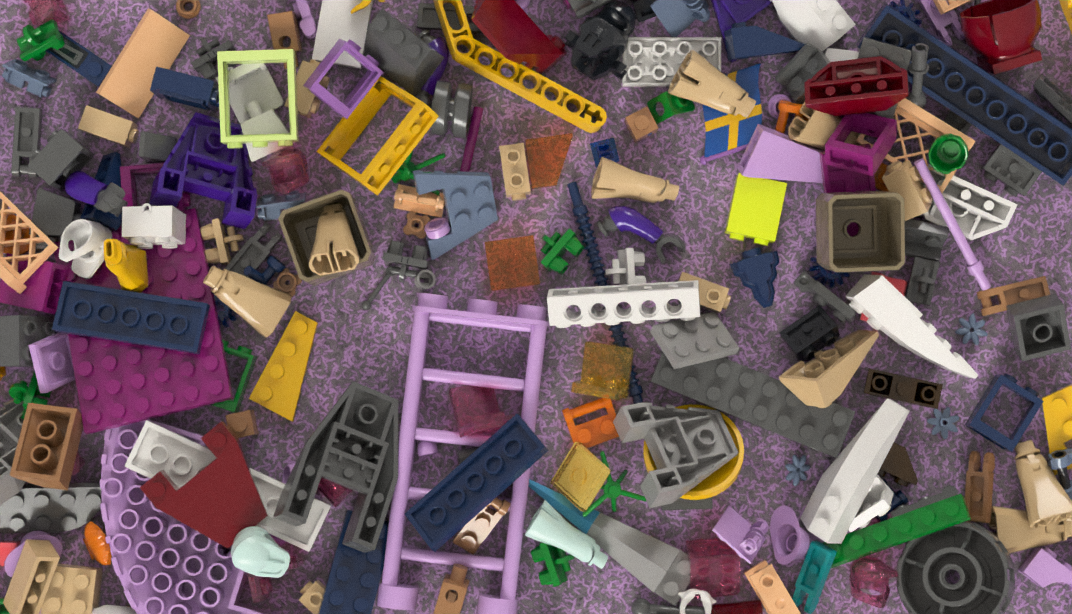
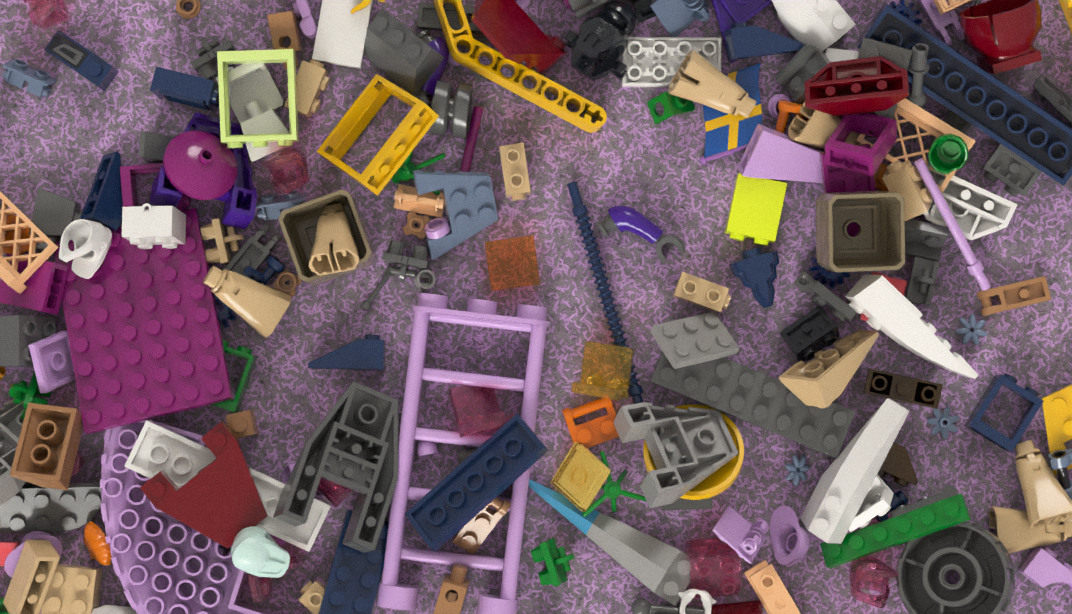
(25, 139): dark grey plate -> none
(39, 39): green hips -> none
(60, 158): dark grey brick -> none
(91, 191): piece -> none
(108, 127): tan brick -> none
(127, 264): yellow piece -> none
(131, 317): dark blue plate -> none
(150, 45): light nougat tile -> none
(192, 172): none -> magenta dish
(285, 371): yellow wing -> none
(357, 355): none -> dark blue slope
(359, 91): medium lavender window -> none
(546, 159): clear orange wing -> none
(554, 530): light aqua piece -> none
(568, 242): green hips -> none
(606, 149): clear blue tile -> none
(617, 181): tan piece -> none
(624, 267): white hips -> none
(635, 294): white brick -> none
(641, 124): medium nougat brick -> none
(813, 575): teal hinge -> none
(979, 487): medium nougat hinge -> none
(1038, 327): dark grey brick -> none

